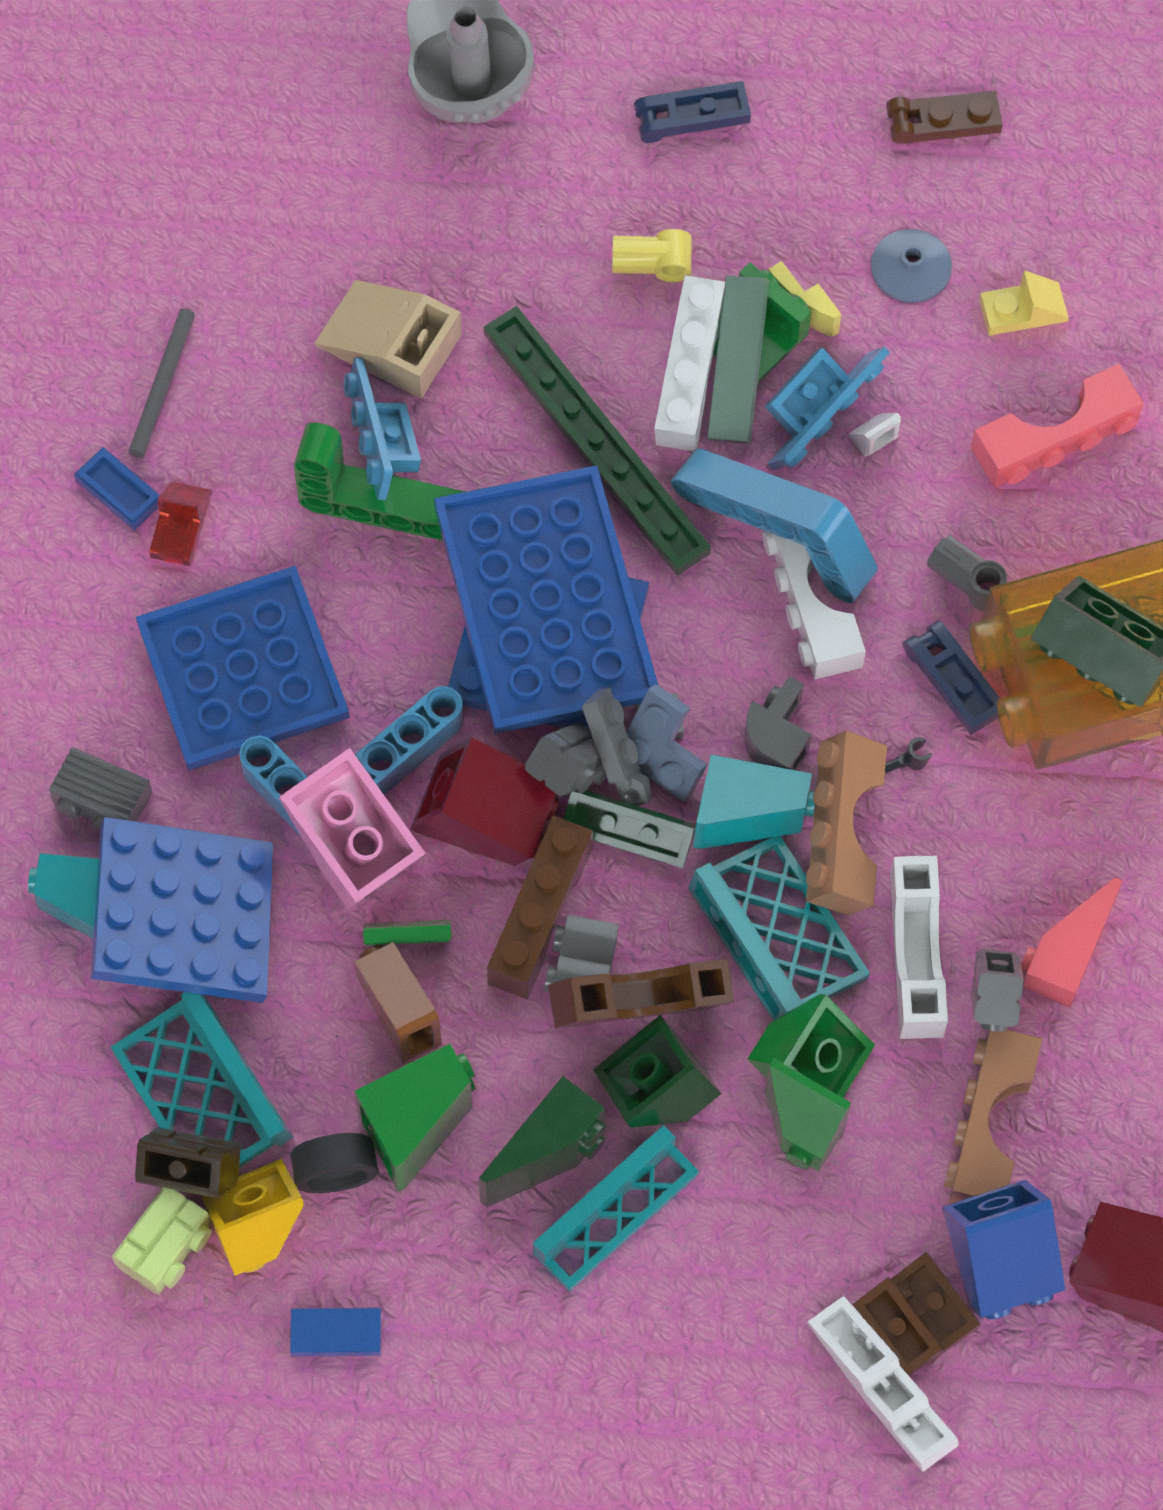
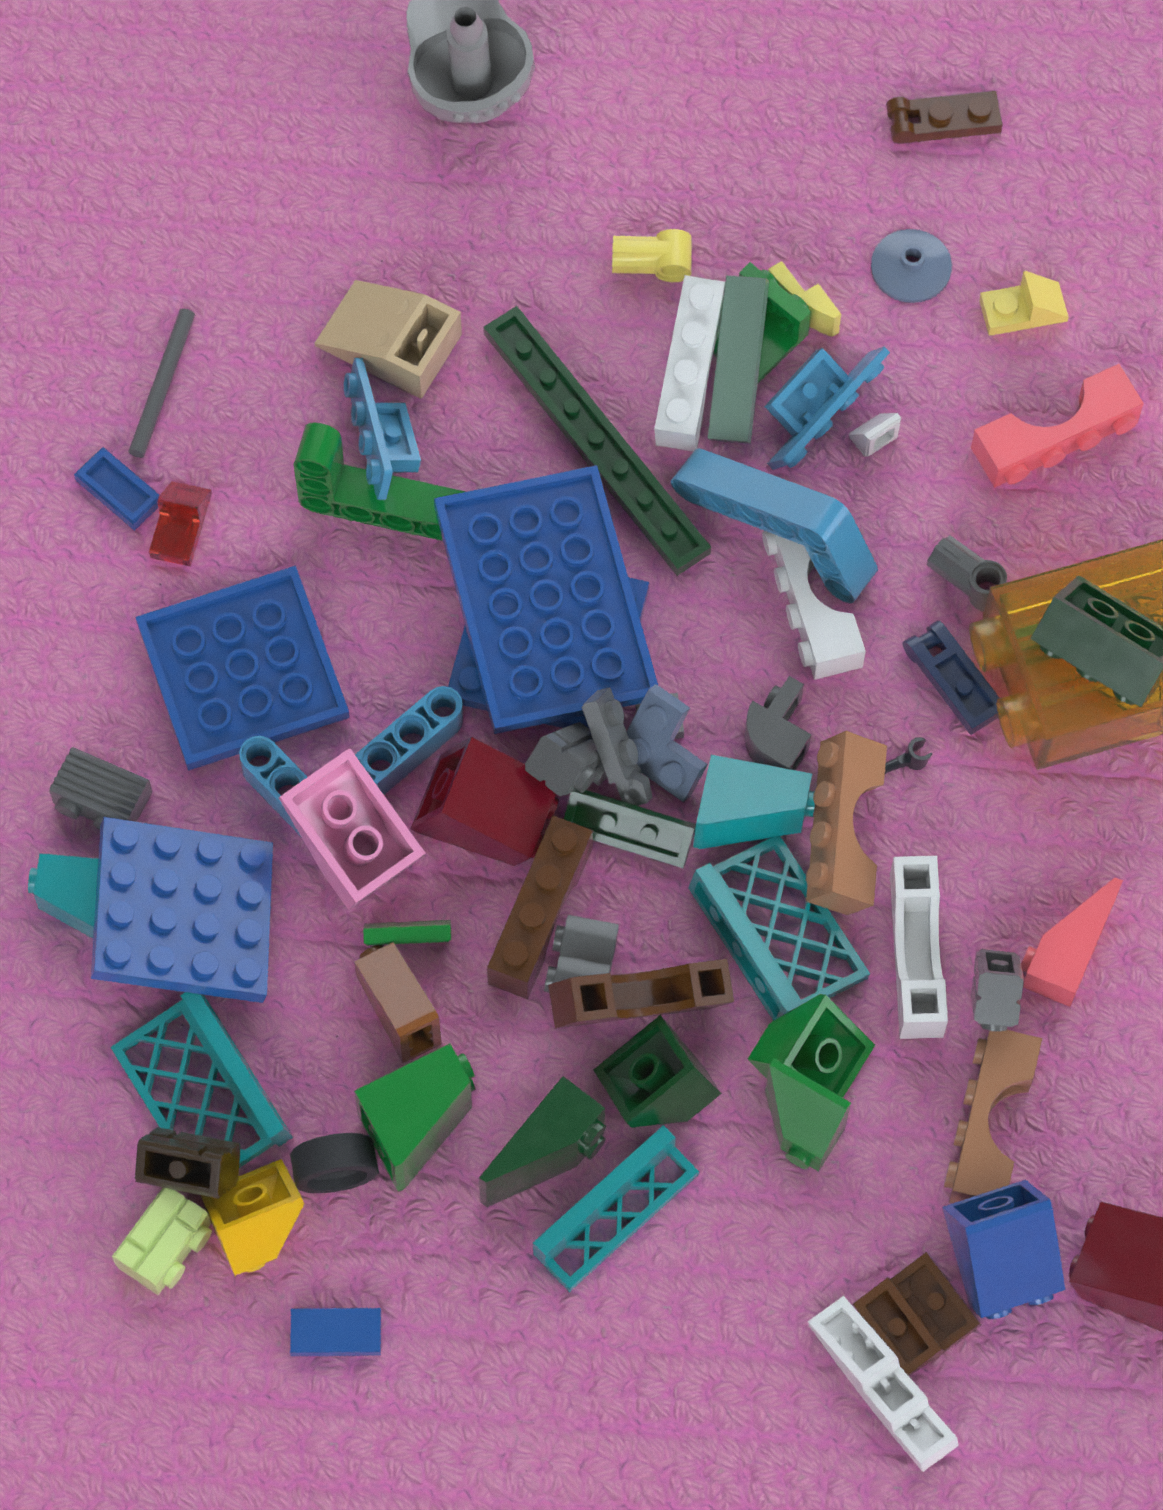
(692, 110): dark blue plate -> none

